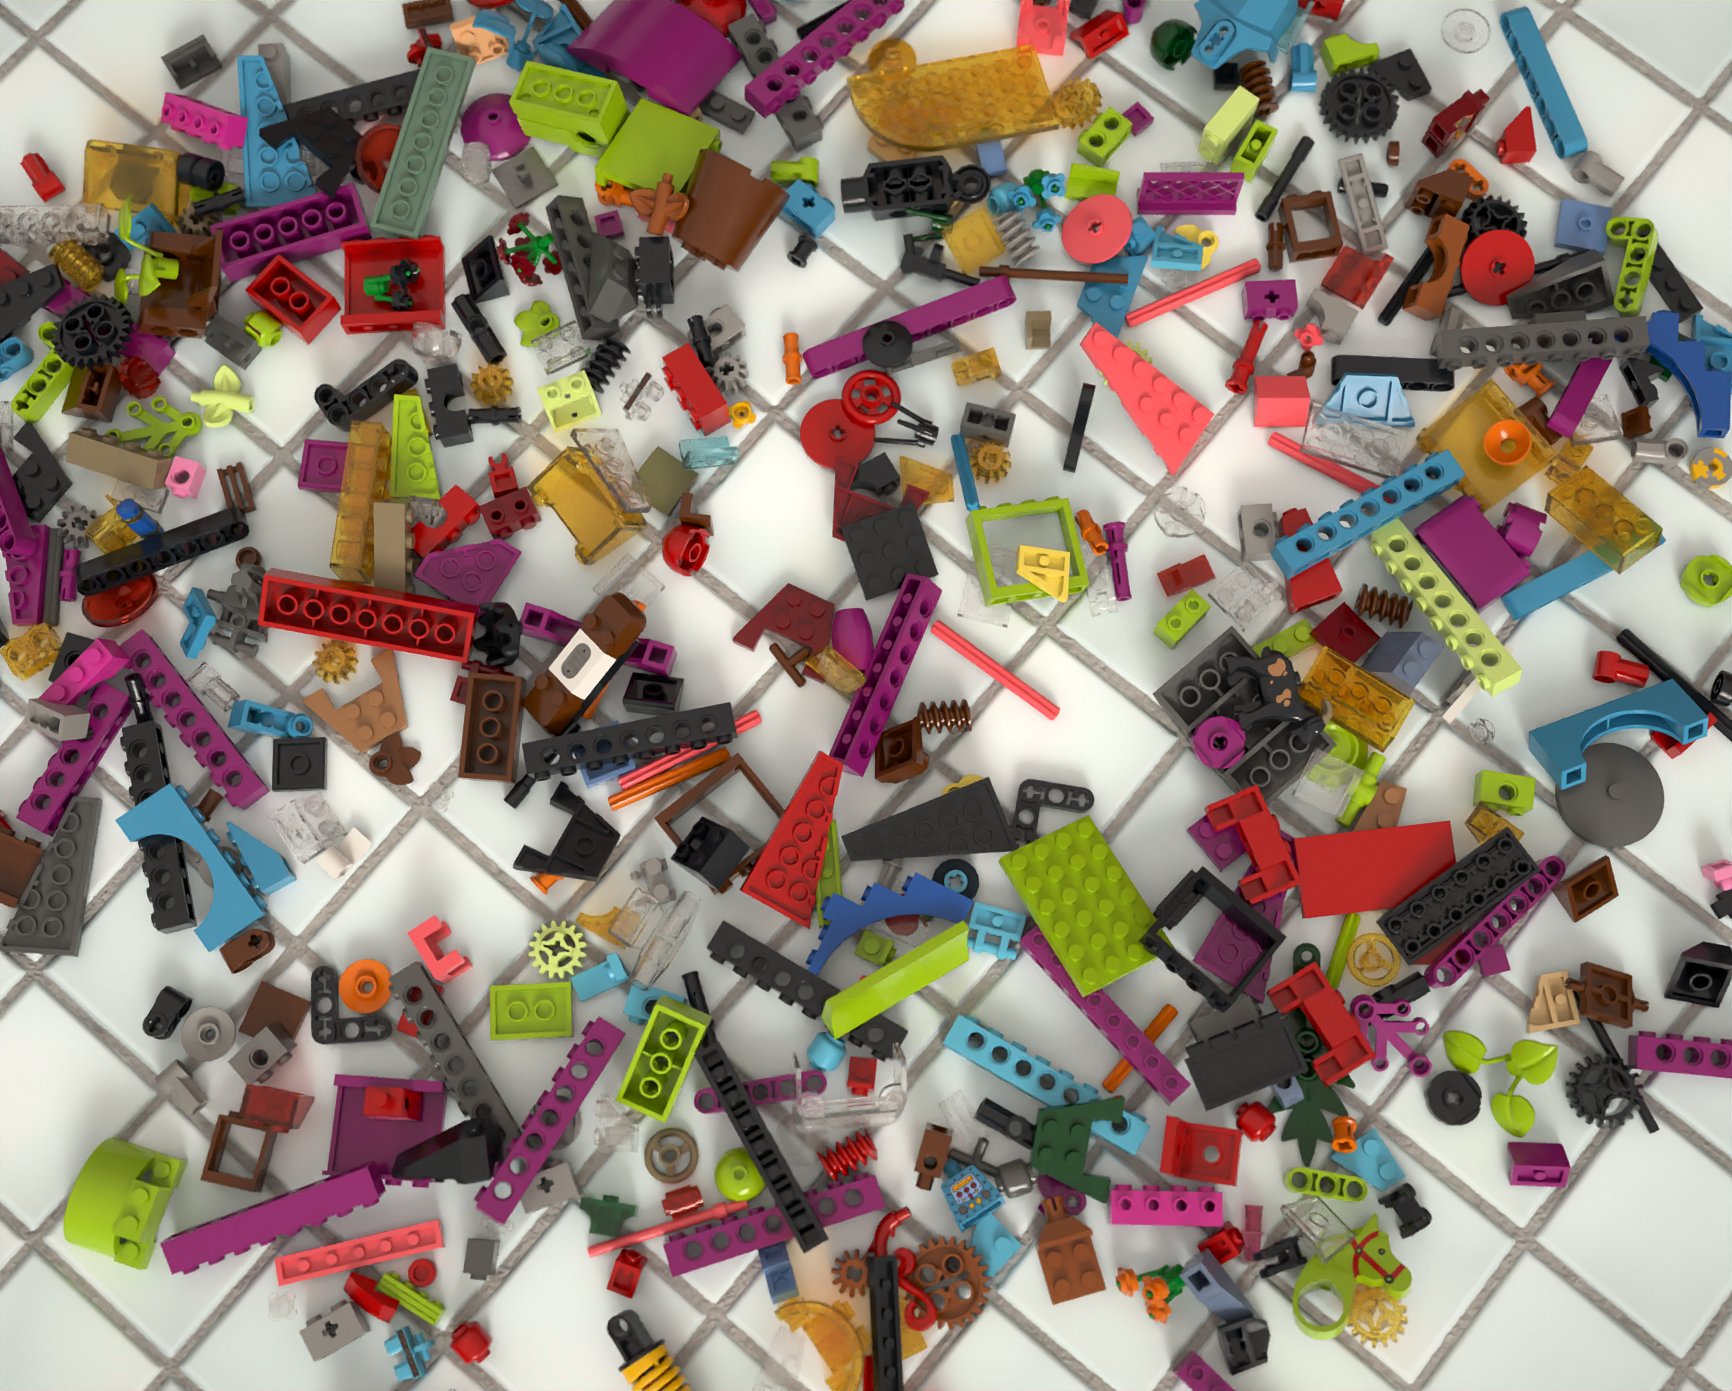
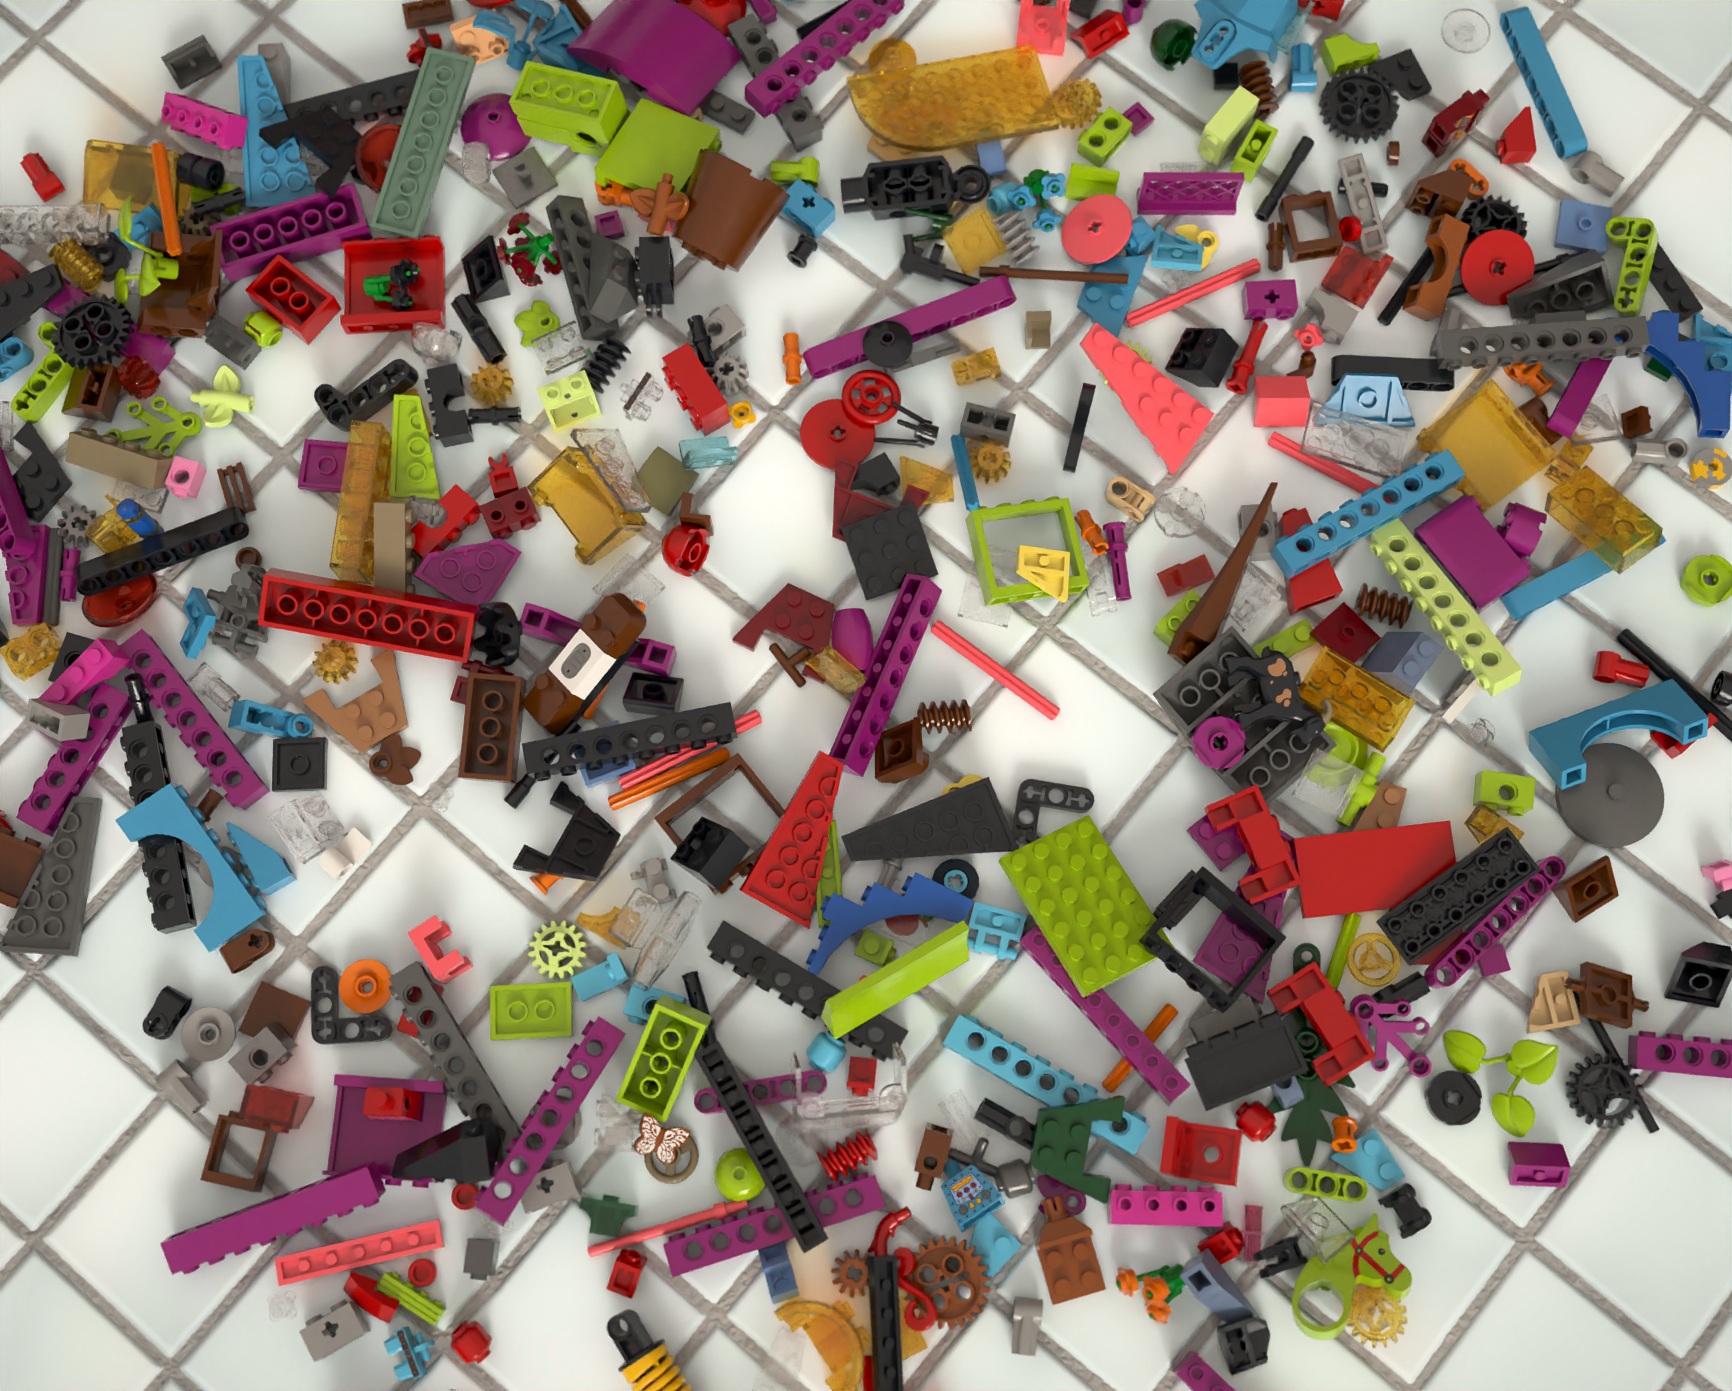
(116, 1202): lime piece -> none
(166, 199): none -> orange axle
(464, 1195): none -> red tile
(659, 1140): none -> animal
(682, 1201): clear red brick -> none
(1026, 1319): none -> light grey piece
(1130, 499): none -> tan piece
(1202, 356): none -> black slope
(1211, 613): none -> reddish brown plate
(1350, 228): none -> red tile
(1507, 430): orange piece -> none
(1638, 377): black slope -> none

